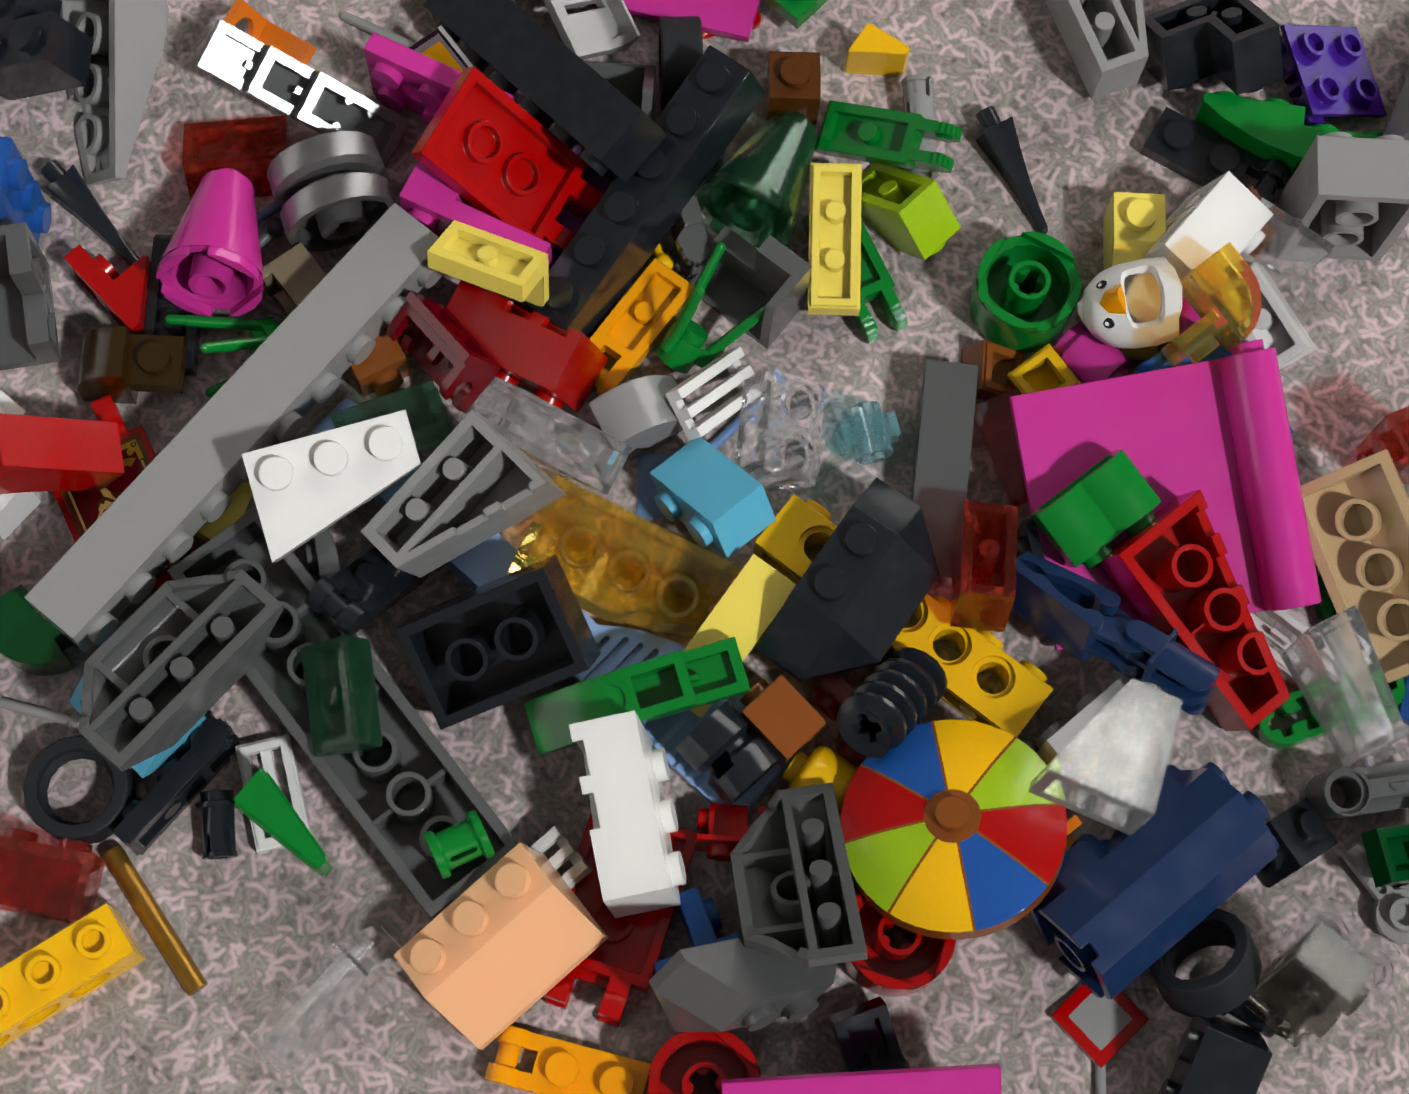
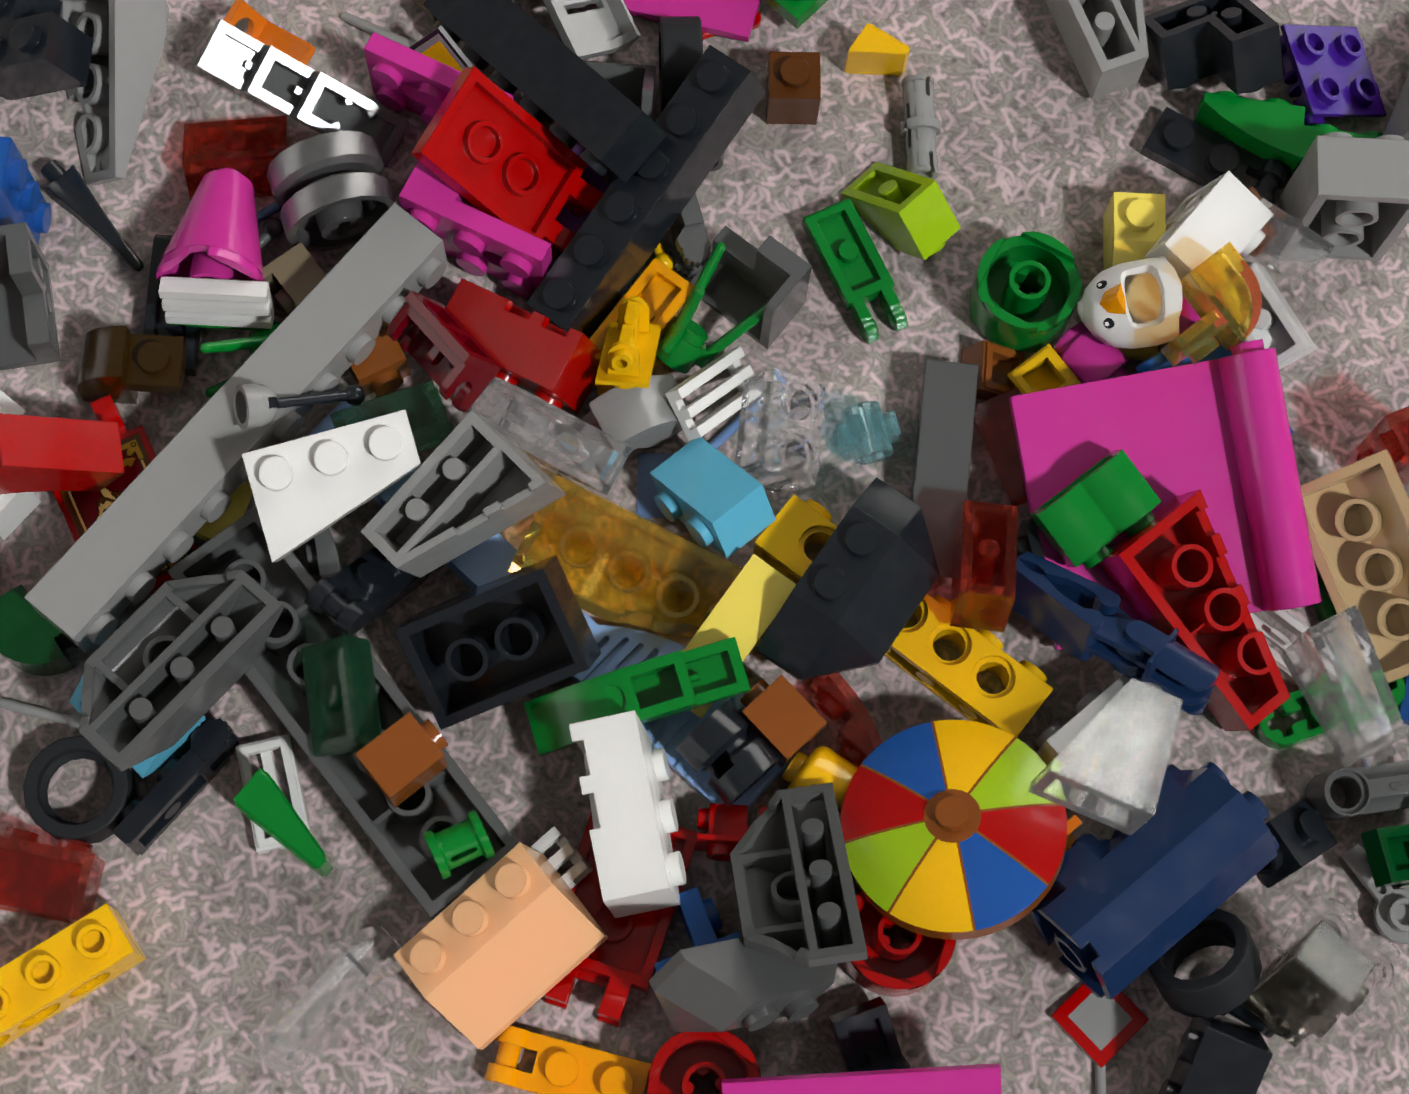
(120, 295): red slope -> none
(154, 920): pearl gold bar -> none
(216, 302): none -> white tile
(217, 824): black pin -> none
(258, 405): none -> hinge
(404, 757): none -> dark orange brick
(491, 263): light yellow panel -> none
(629, 347): none -> yellow hinge
(763, 181): clear green cone -> none
(834, 239): light yellow tile -> none
(884, 137): green hinge -> none
(891, 701): black piece -> none
(1002, 147): black piece -> none

